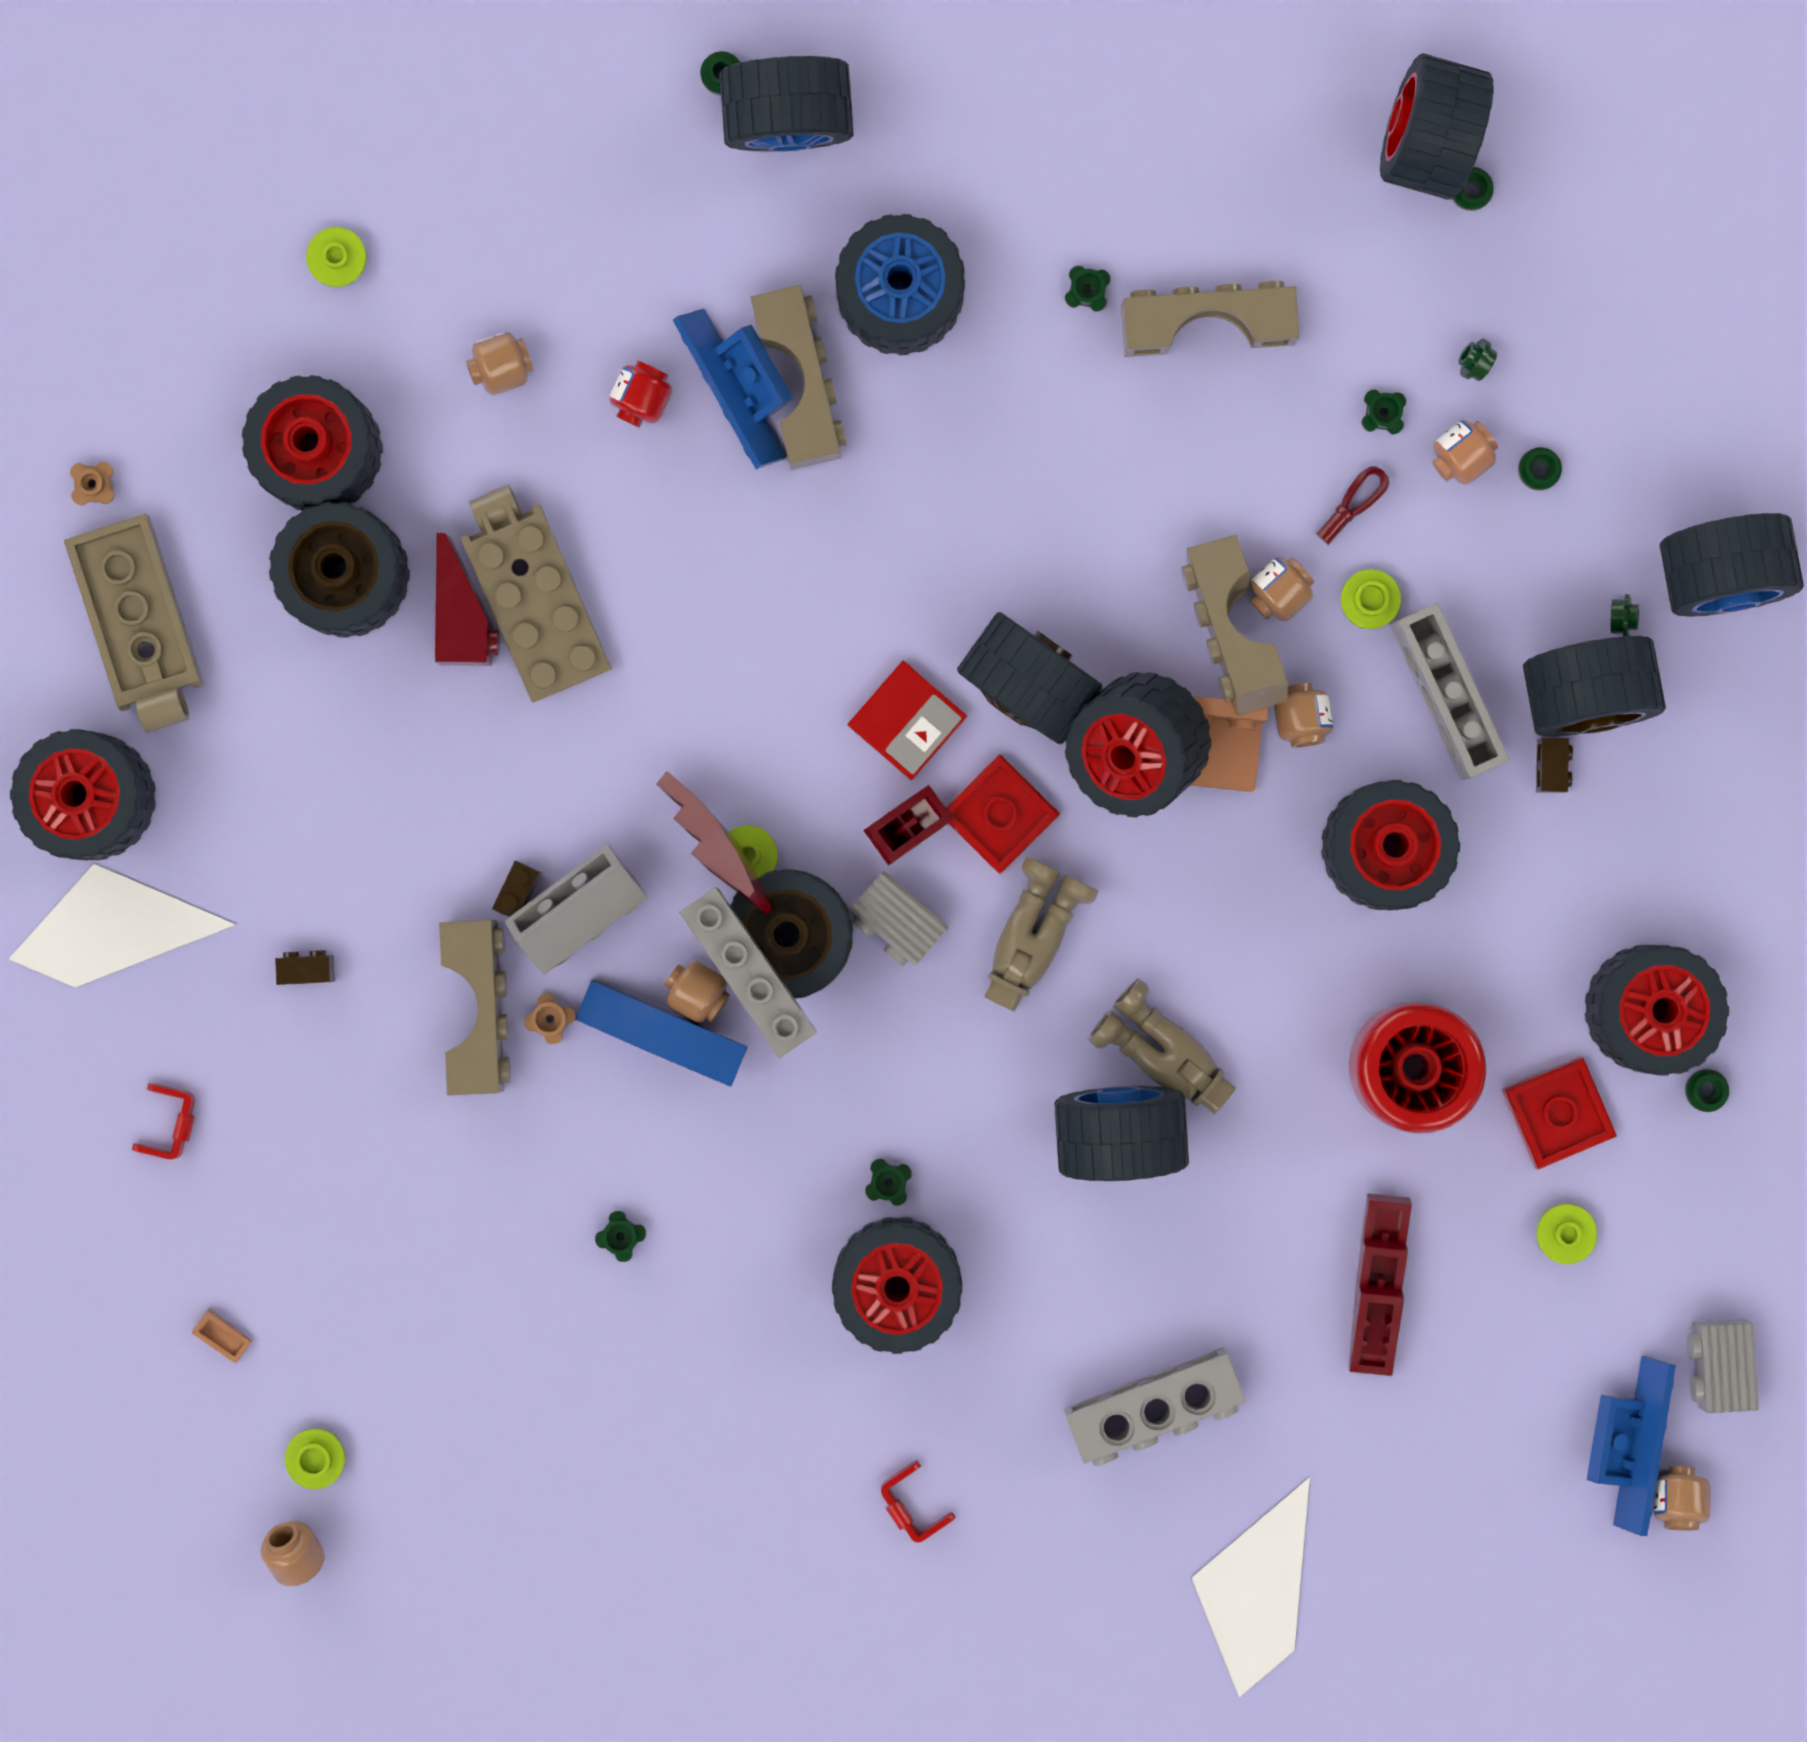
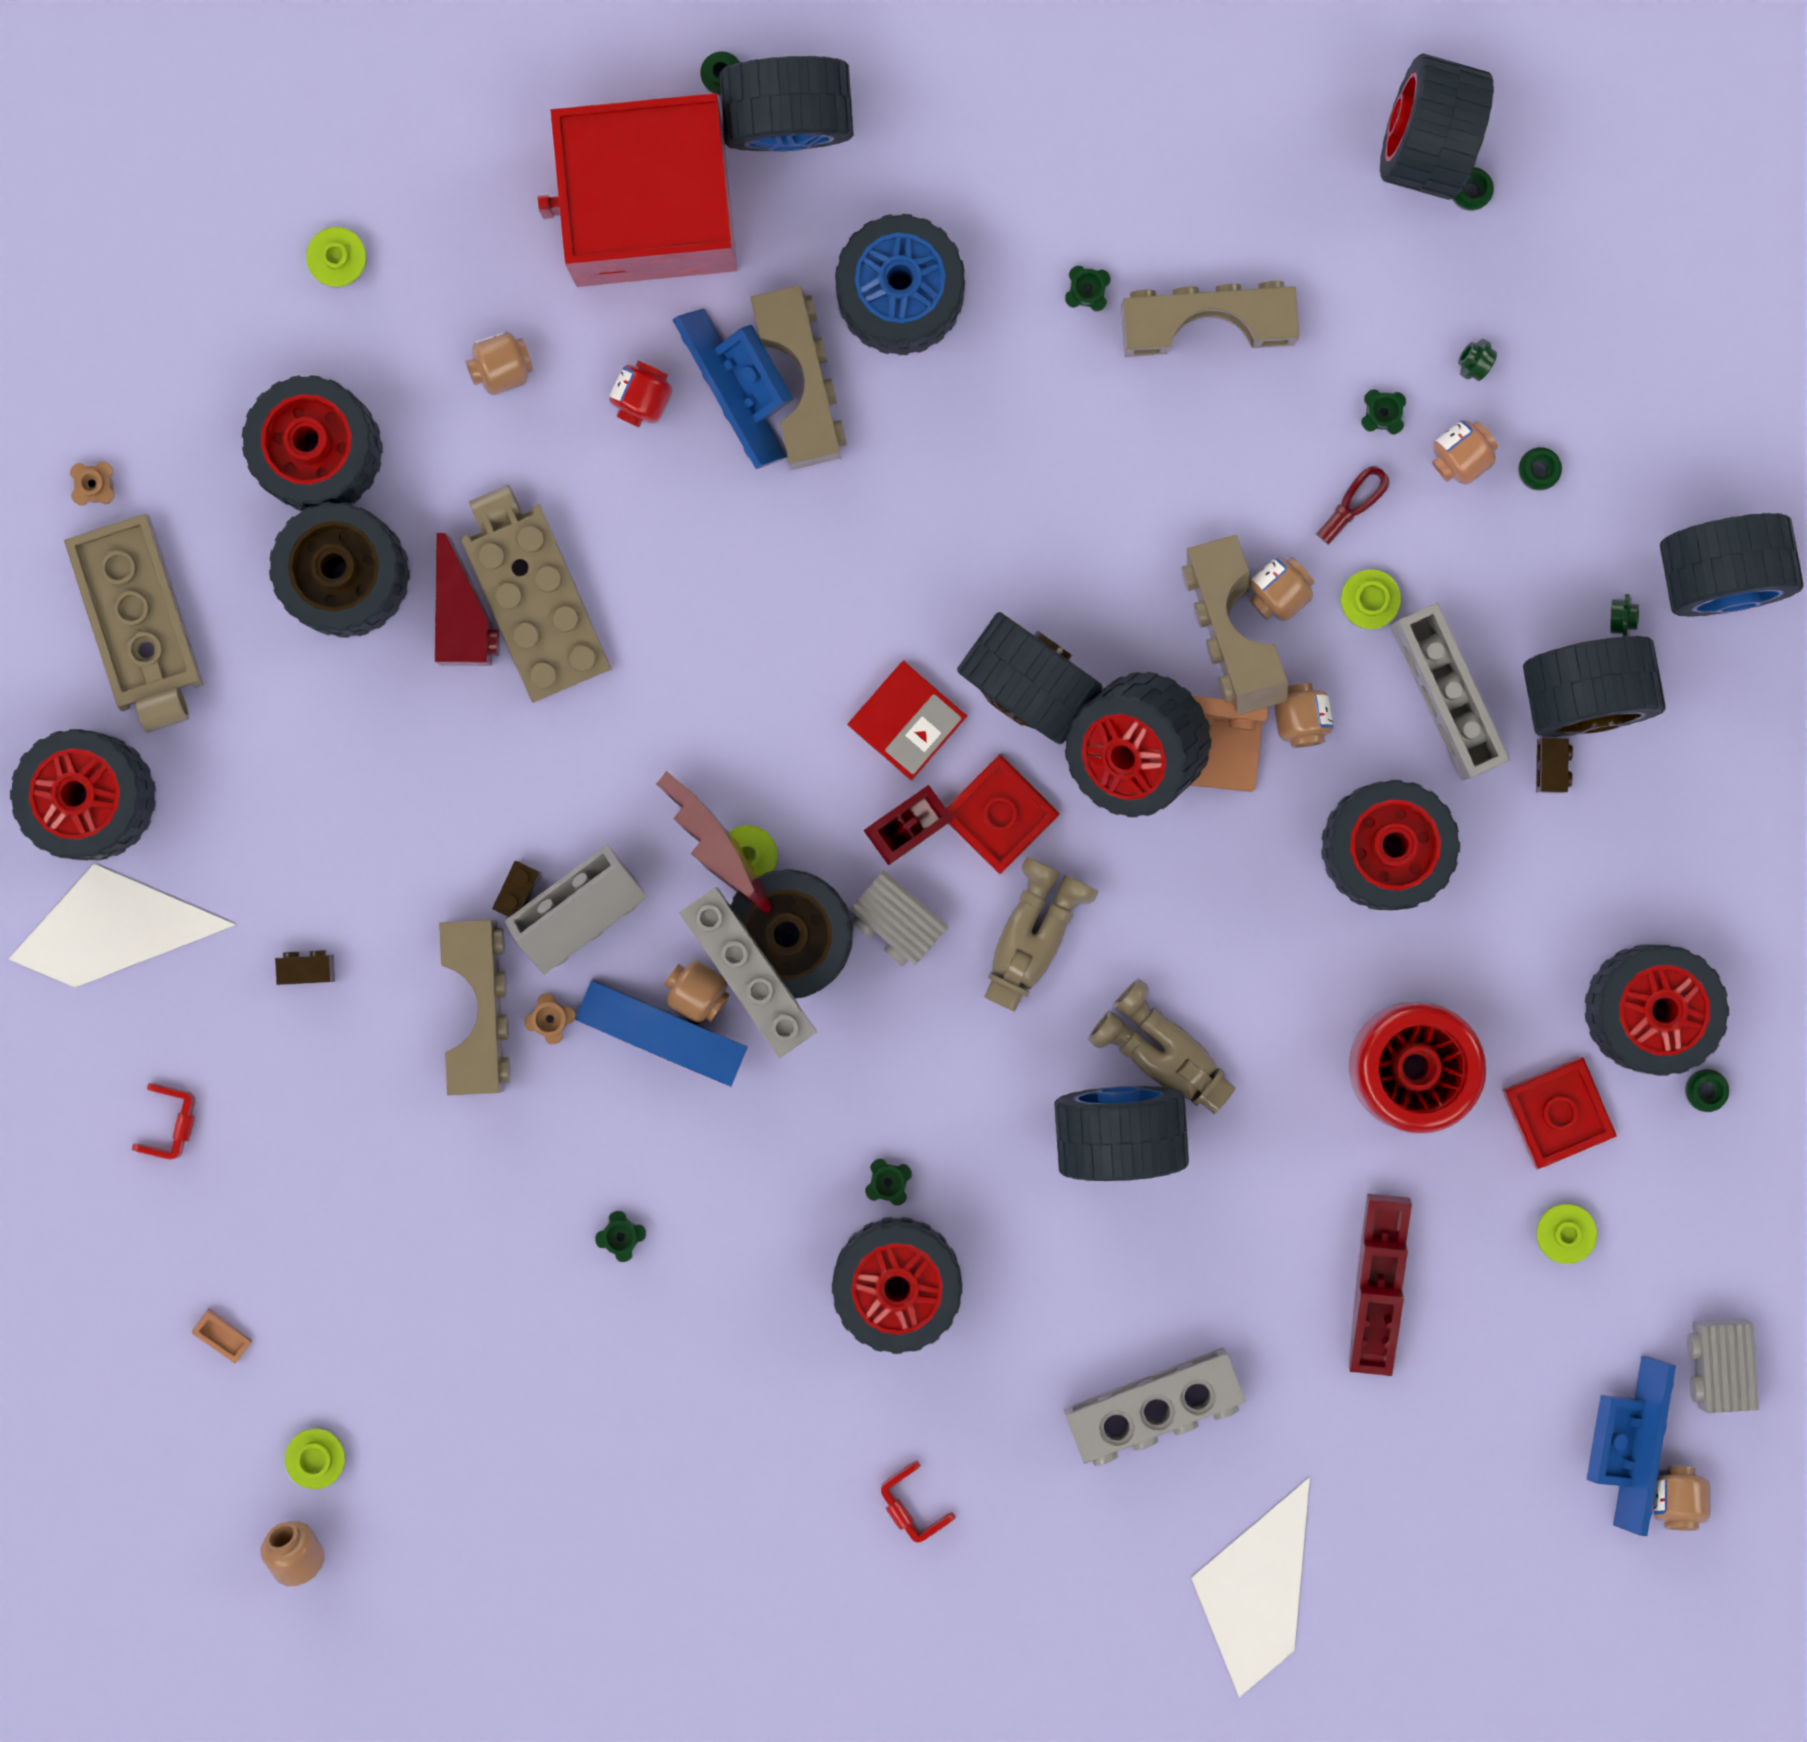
(642, 190): none -> red piece

